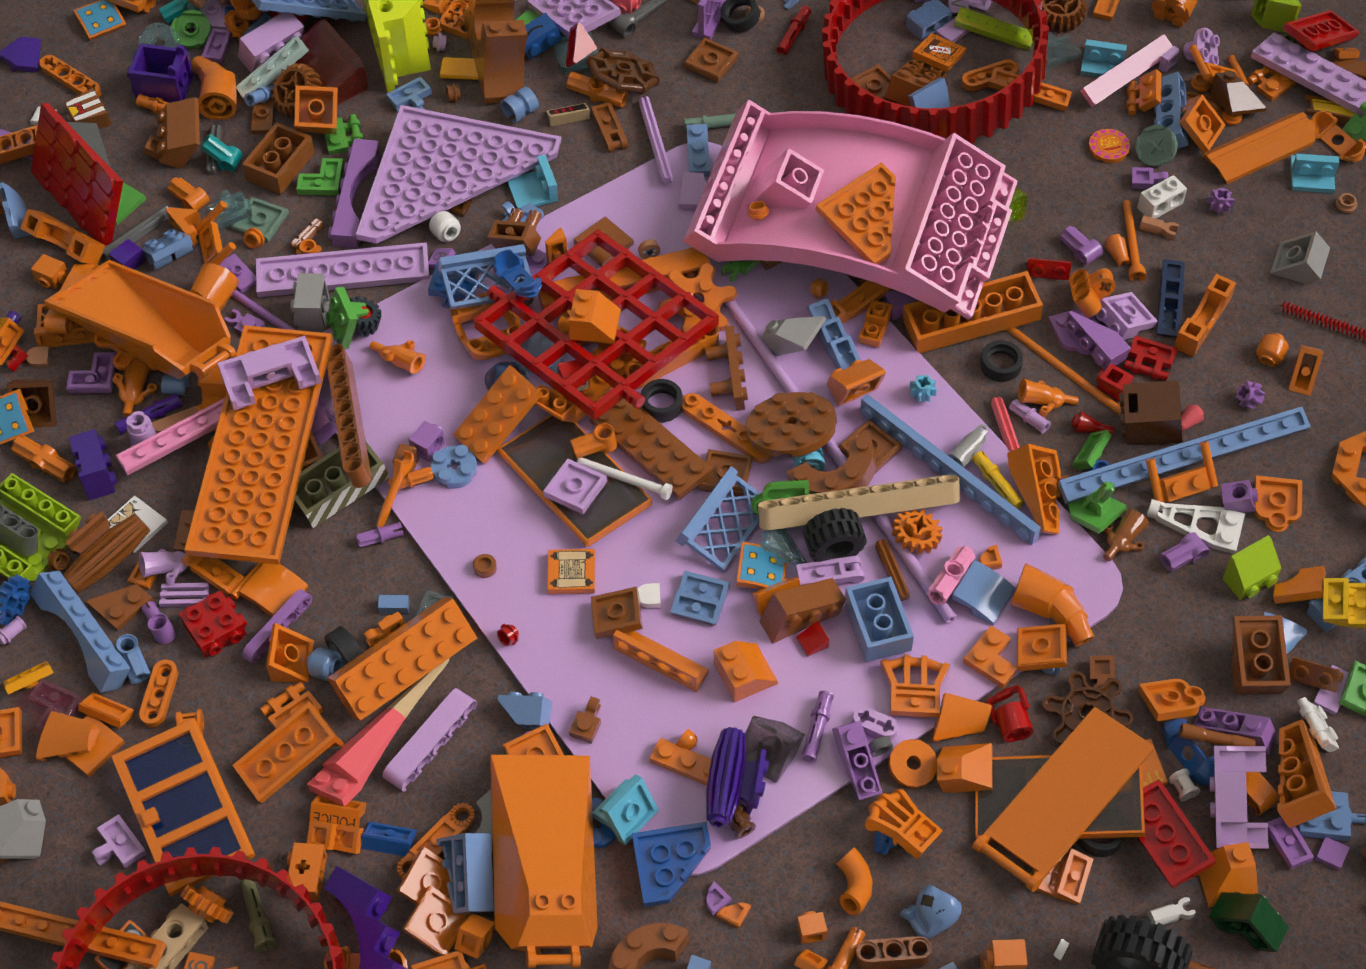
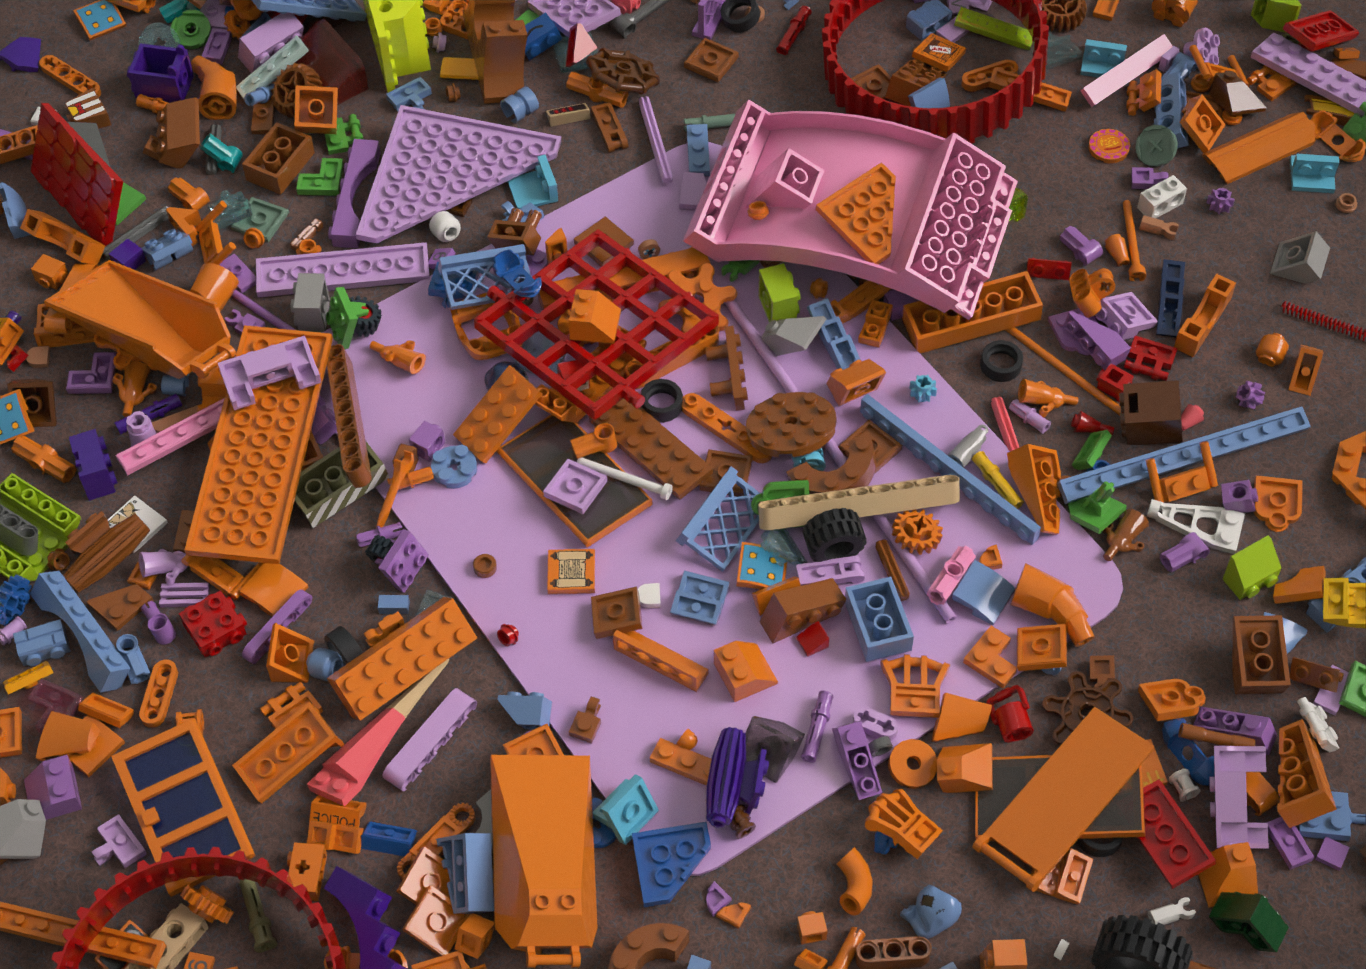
(41, 643): none -> medium blue brick
(54, 786): none -> medium lavender slope
(398, 559): none -> medium lavender plate
(778, 293): none -> lime brick
(1183, 64): none -> medium blue piece

